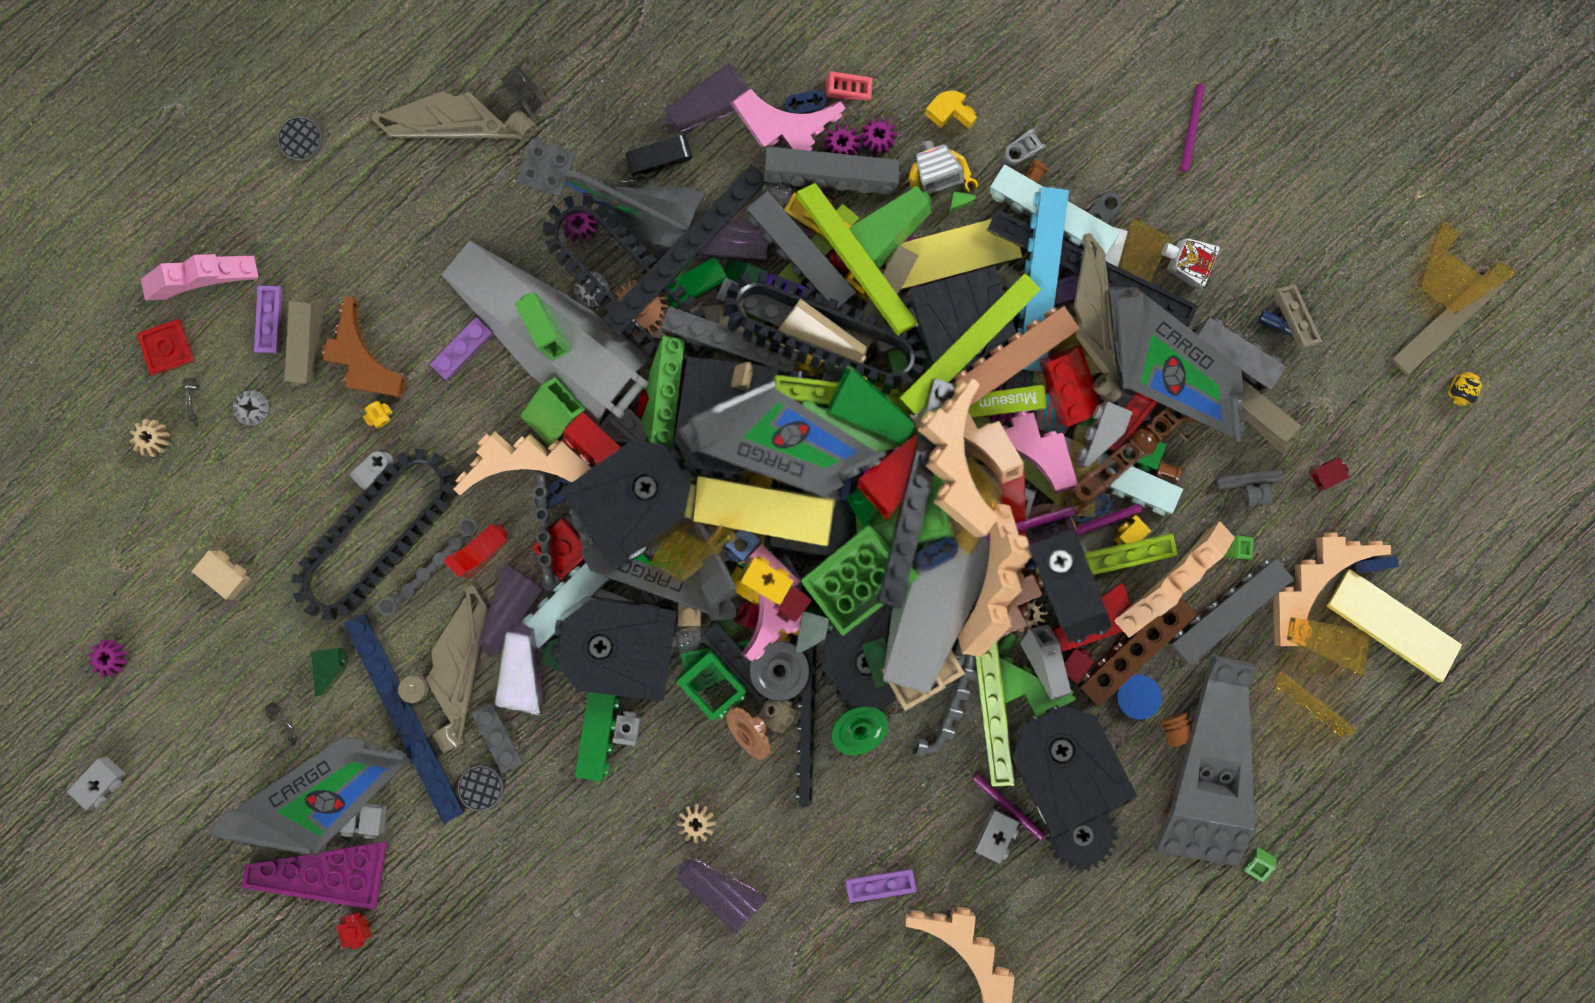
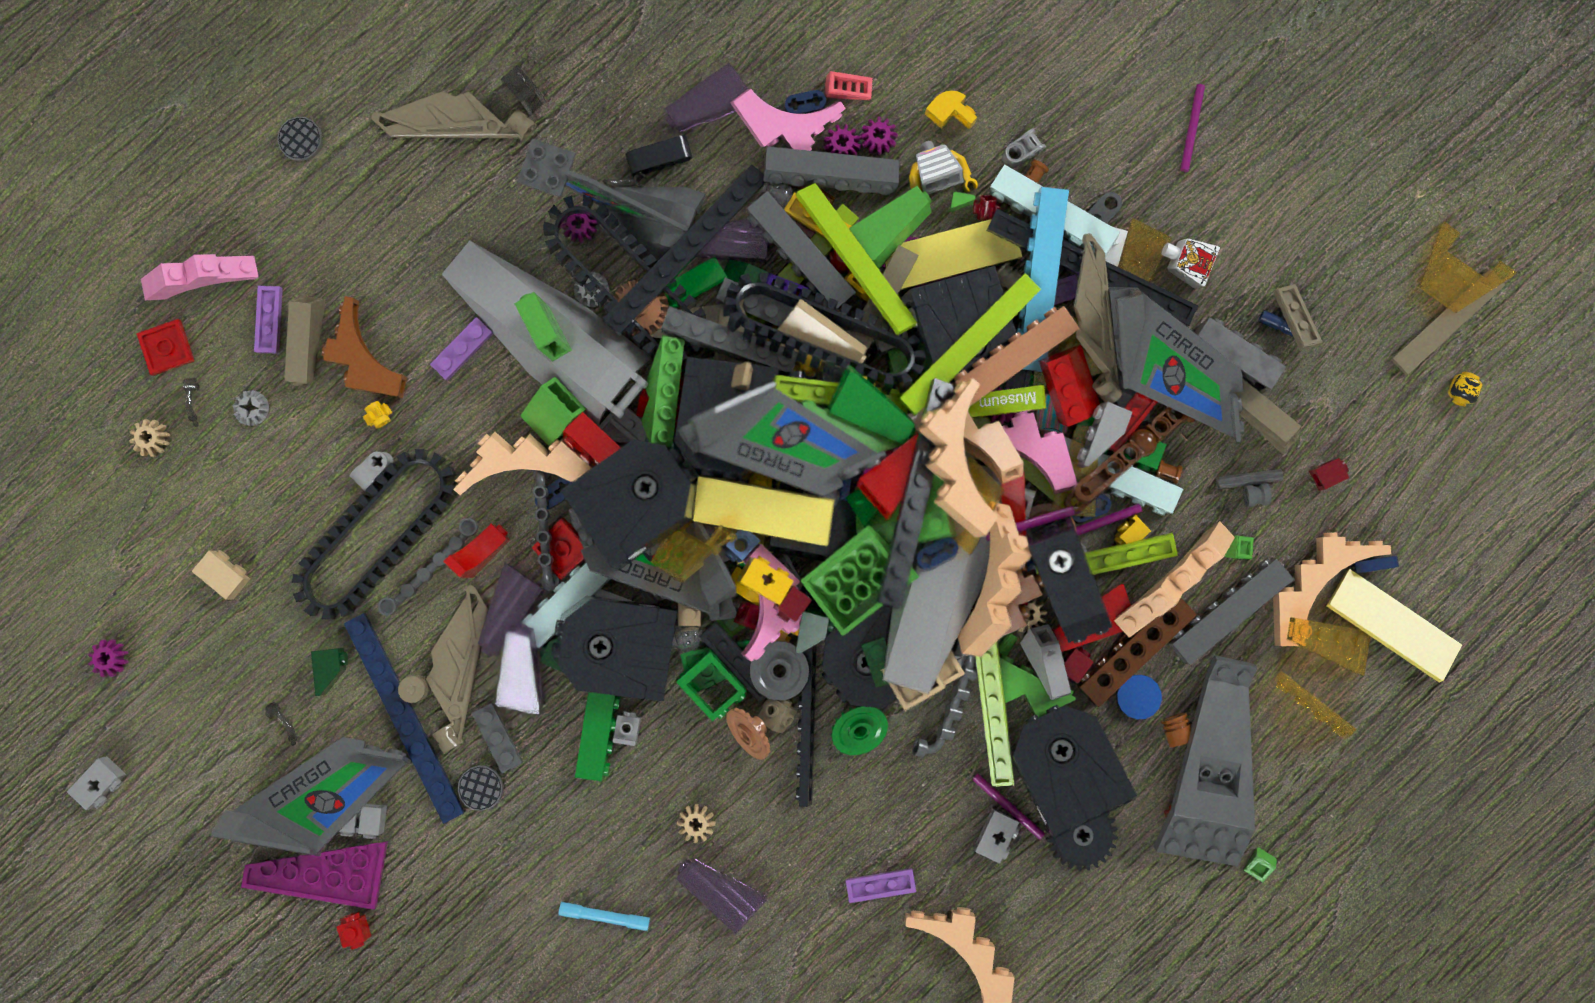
(578, 911): none -> medium azure piece
(985, 207): none -> dark red gear

